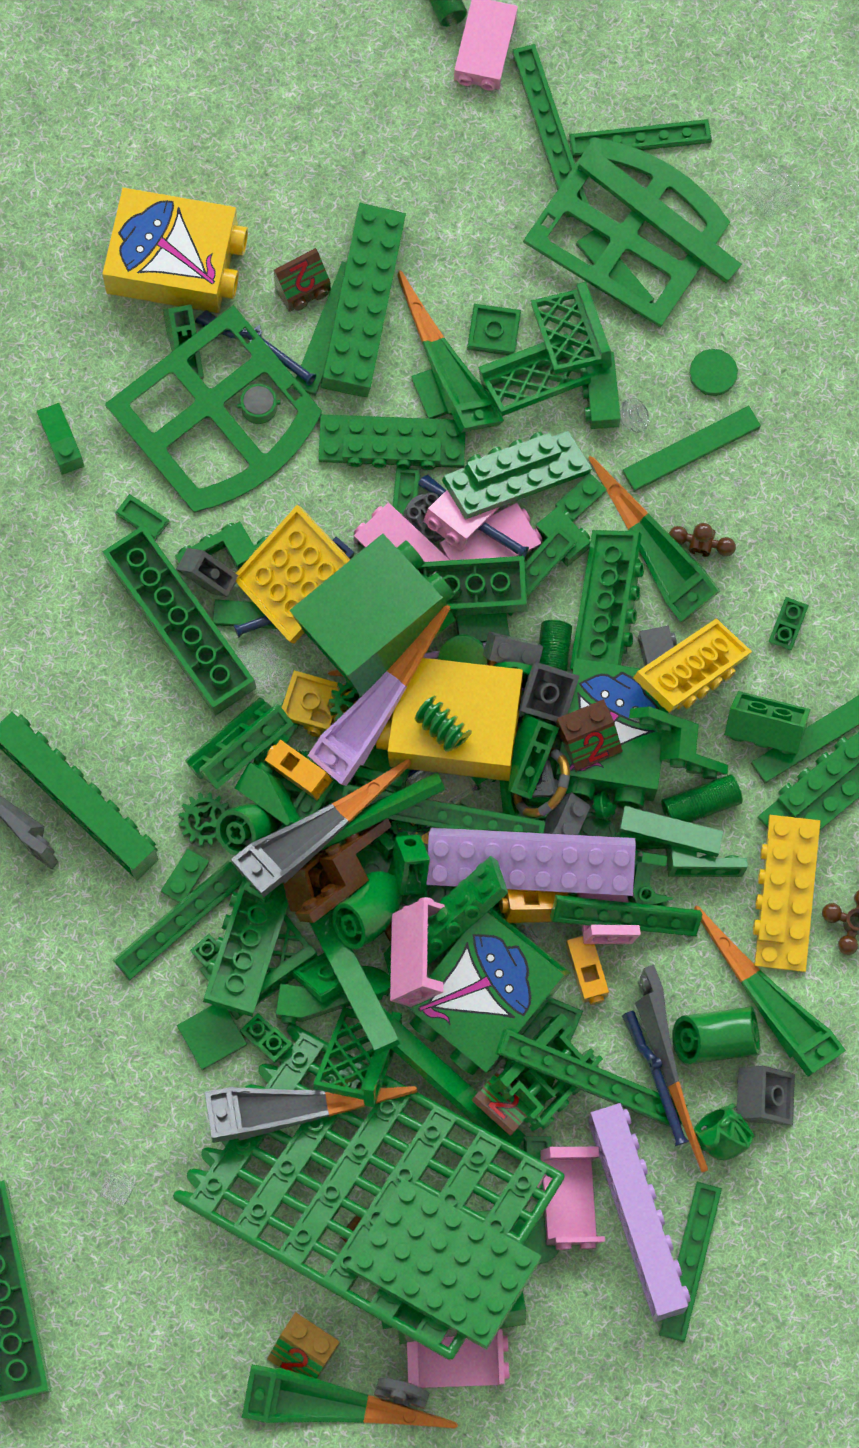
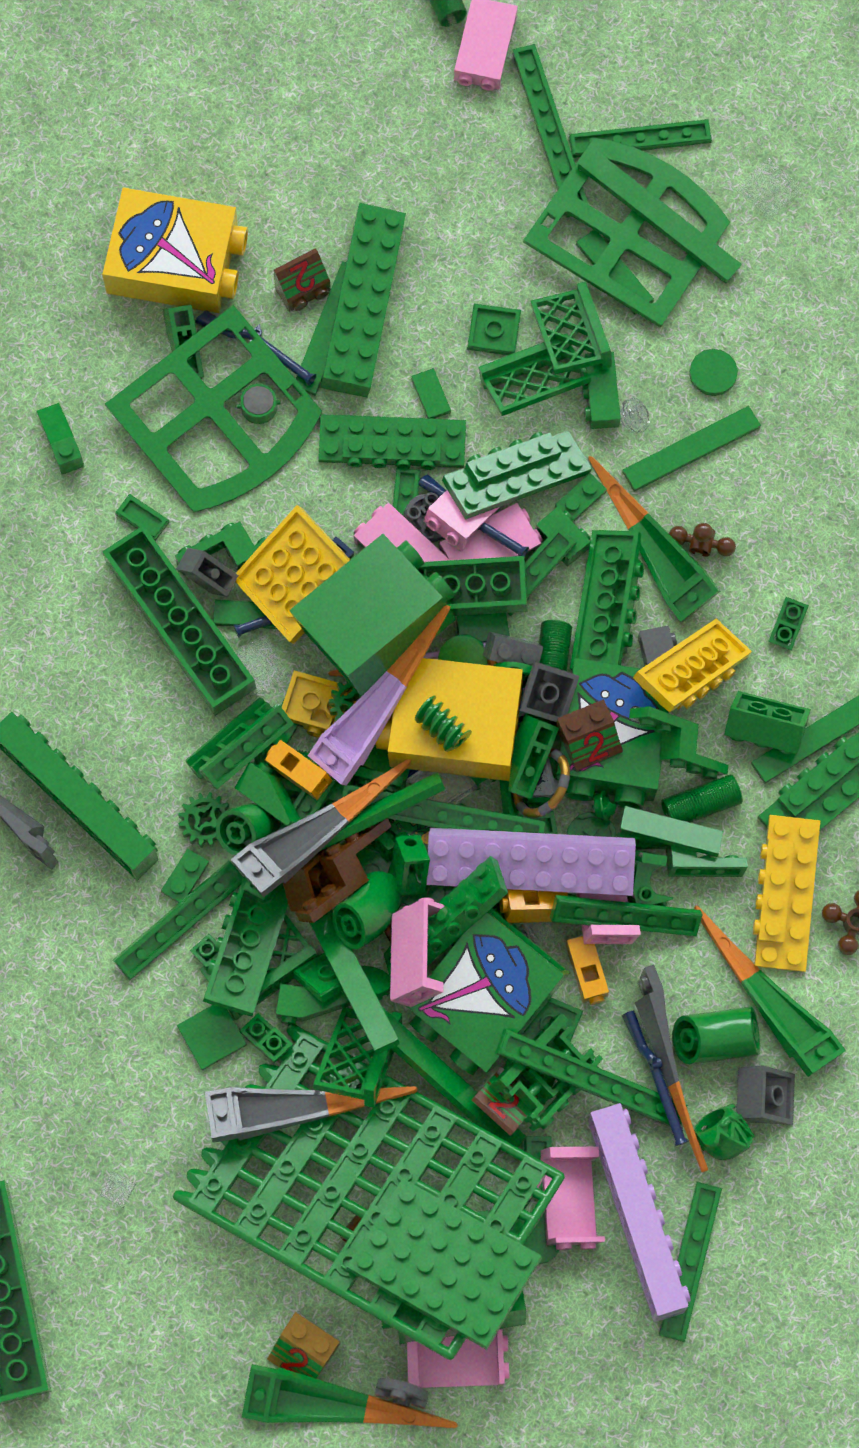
(460, 389): green plate -> none
(567, 816): dark grey brick -> none

